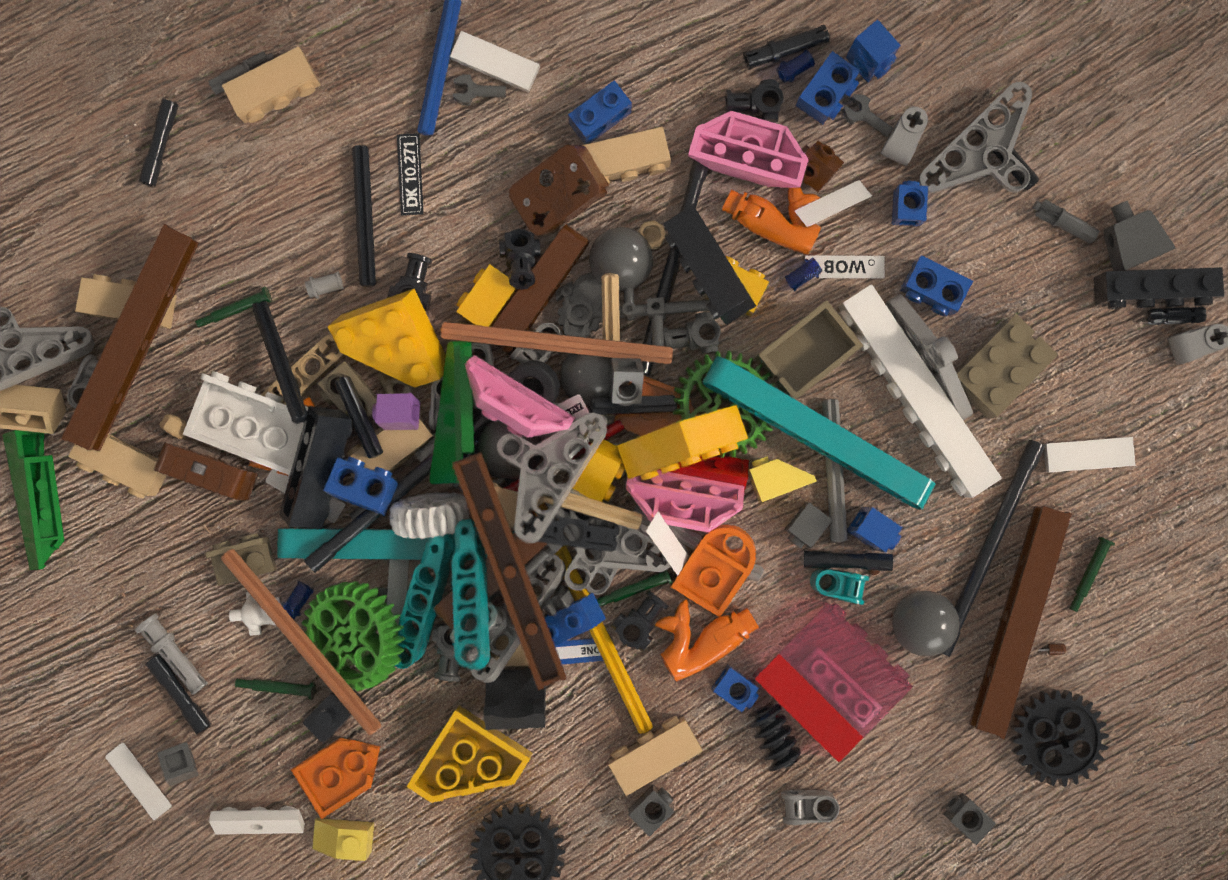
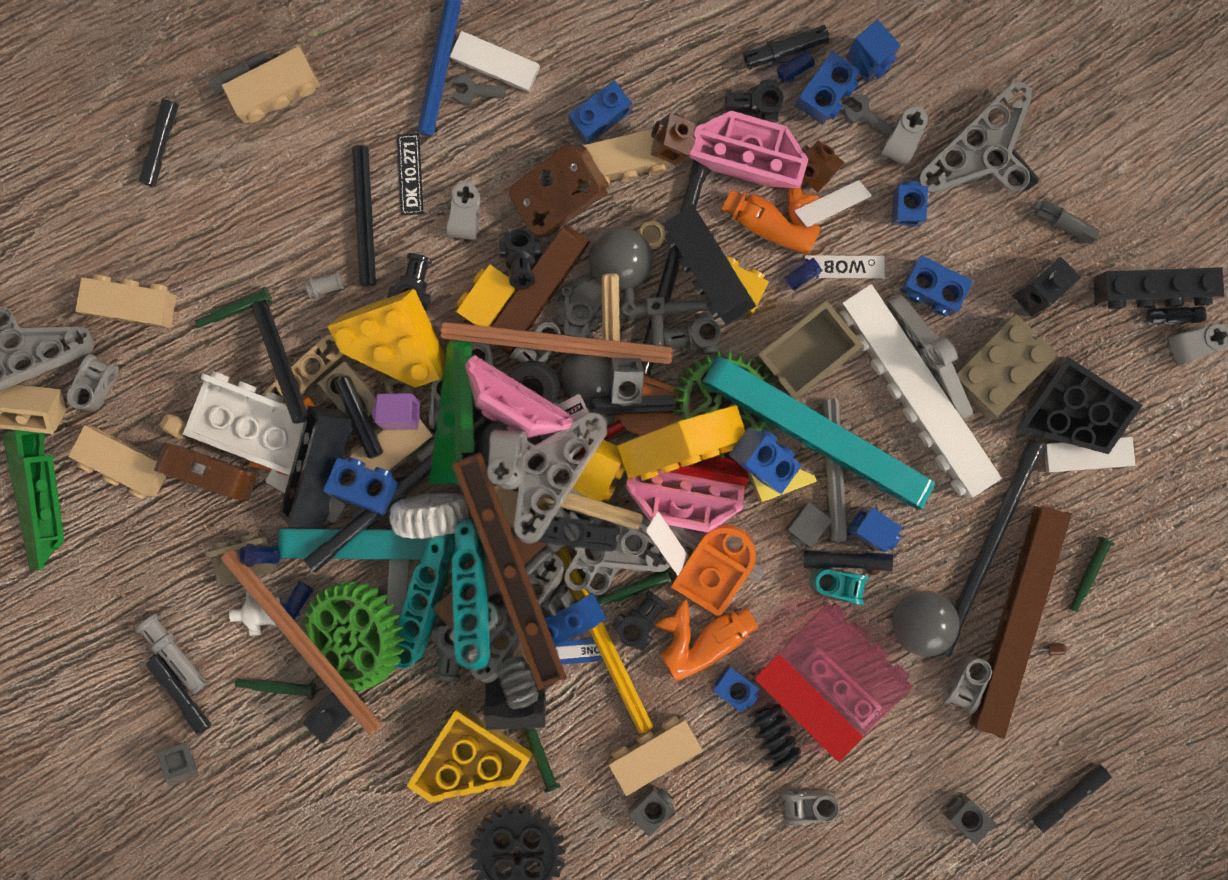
(130, 339): reddish brown tile -> none
(138, 781): white sticker -> none
(257, 821): white tile -> none
(259, 555): none -> clear blue pin
(337, 774): orange tile -> none
(343, 838): light yellow slope -> none
(464, 217): none -> light grey piece
(506, 454): none -> light grey piece
(517, 682): none -> dark grey gear
(541, 760): none -> dark green piece
(673, 138): none -> reddish brown brick
(765, 459): none -> blue brick
(967, 685): none -> light grey piece
(1048, 284): none -> black torso
(1066, 762): black gear -> none
(1078, 408): none -> black wedge
(1086, 786): none -> black piece
(1135, 238): dark grey torso -> none

